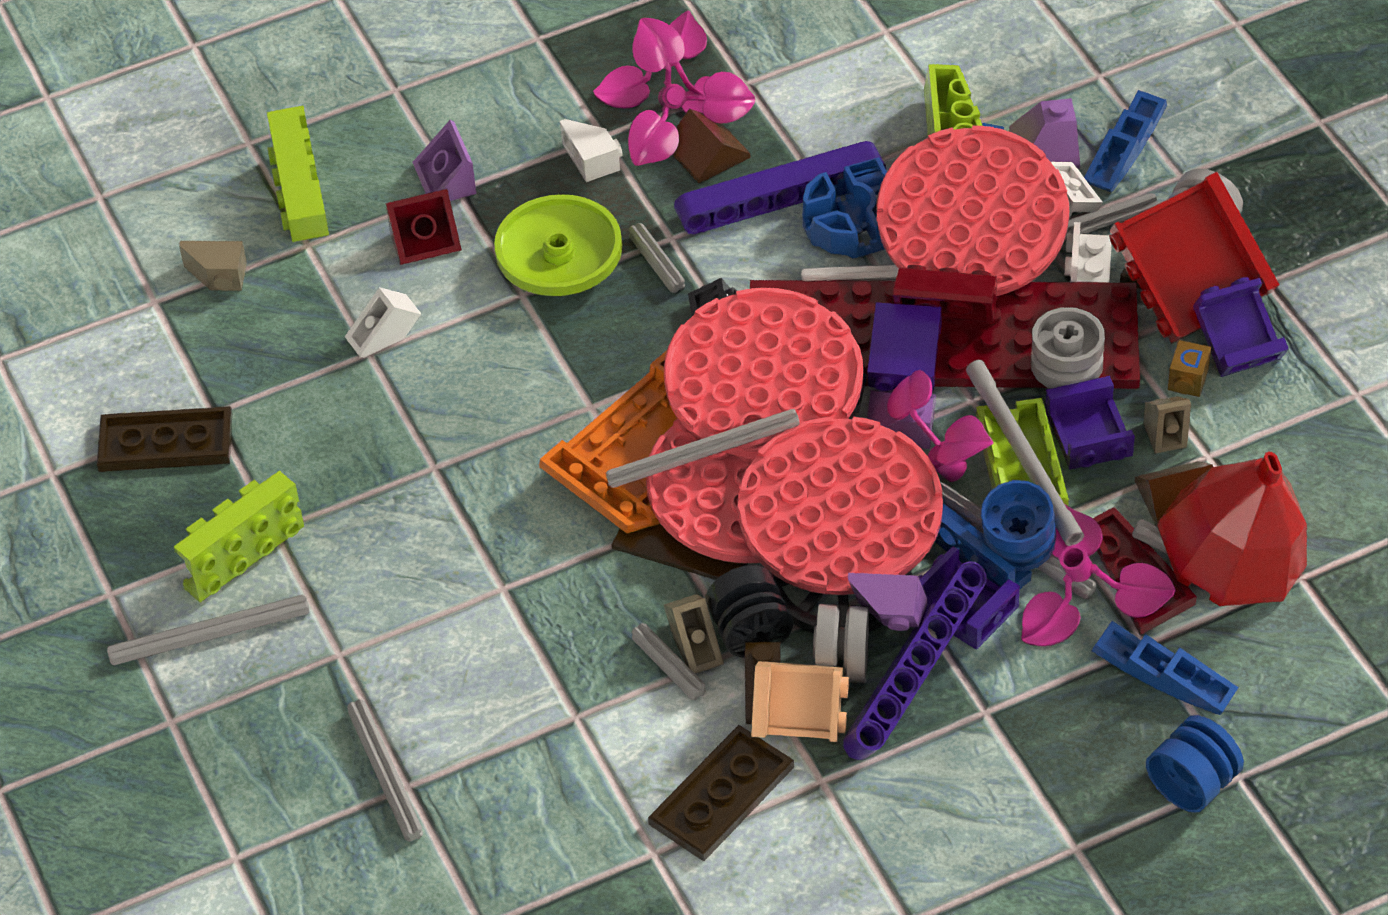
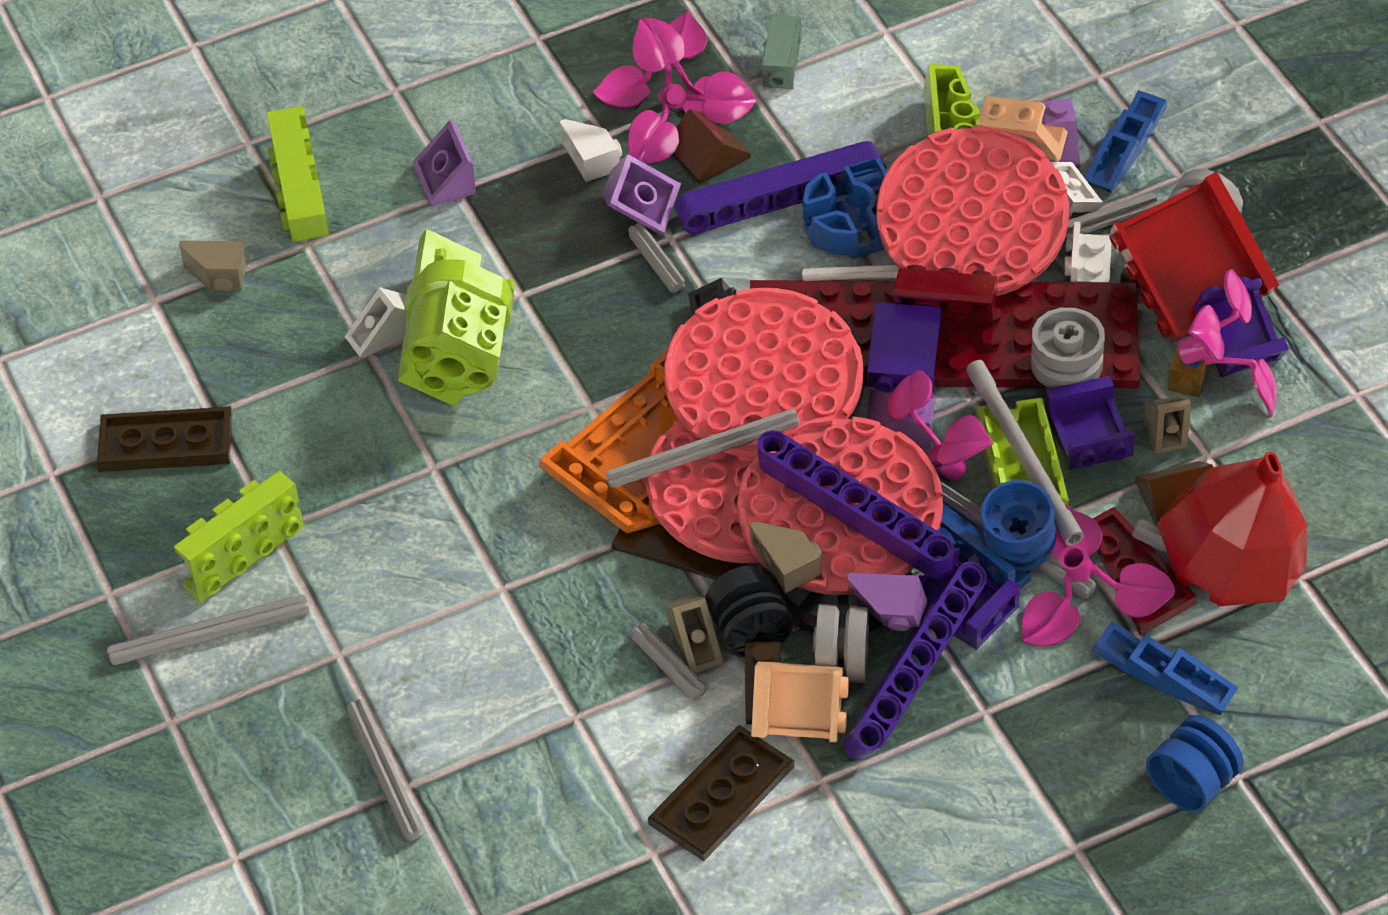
(423, 226): dark red slope -> none
(453, 321): none -> lime piece
(558, 245): lime dish -> none
(641, 193): none -> medium lavender slope
(782, 51): none -> sand green window
(786, 554): none -> dark tan slope
(860, 517): none -> dark purple beam
(1025, 120): none -> light nougat panel
(1208, 344): none -> dark pink plant

